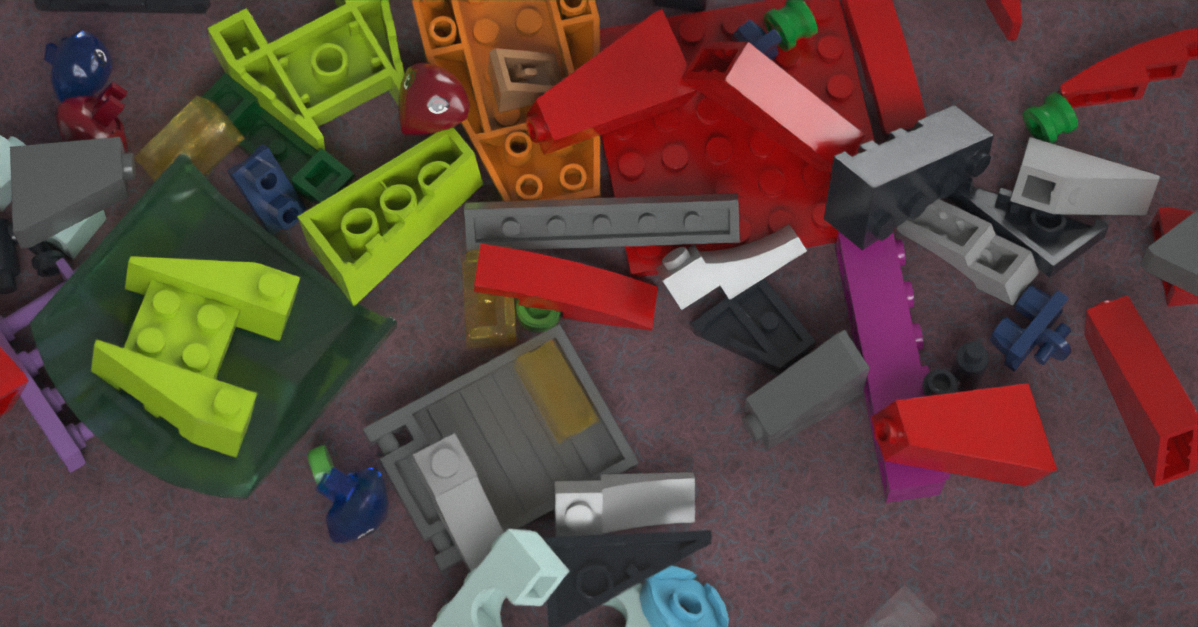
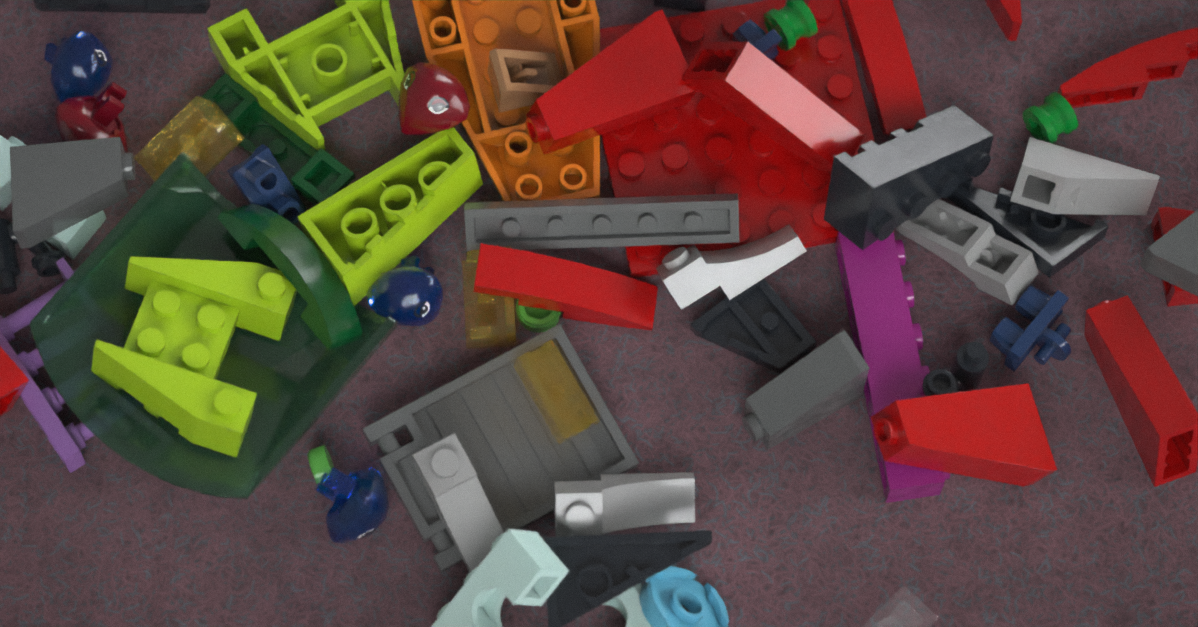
(329, 306): none -> dark green slope
(407, 294): none -> clear blue piece

